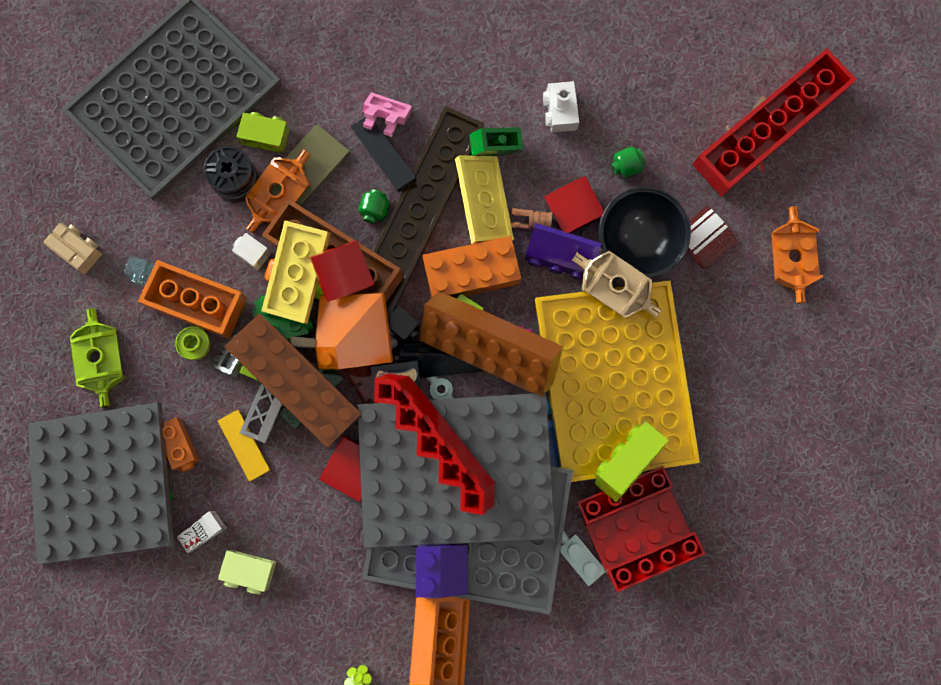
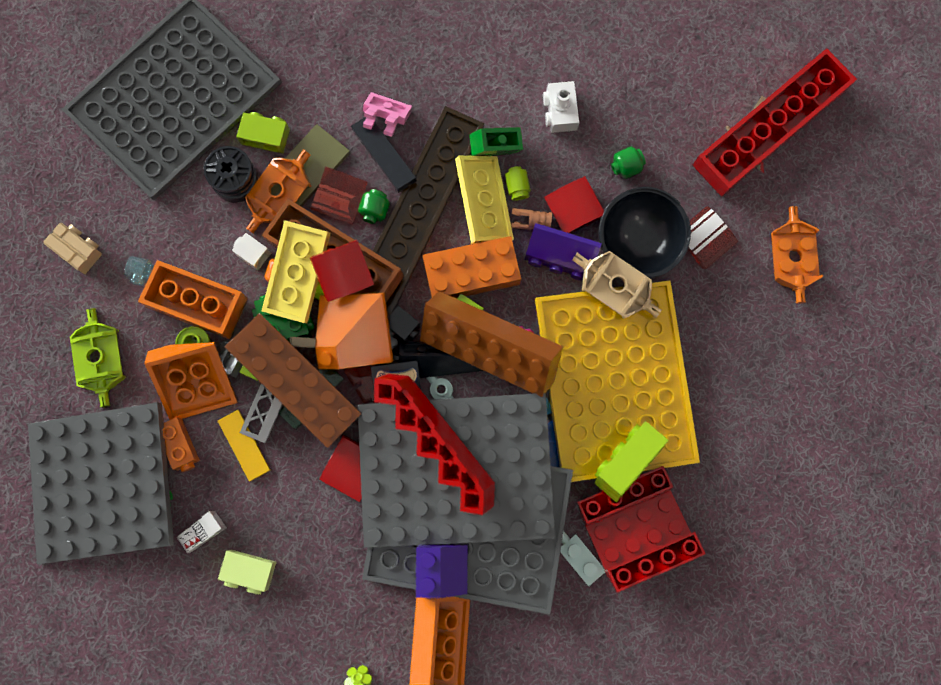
(189, 379): none -> orange slope
(339, 195): none -> clear red slope
(517, 183): none -> lime brick

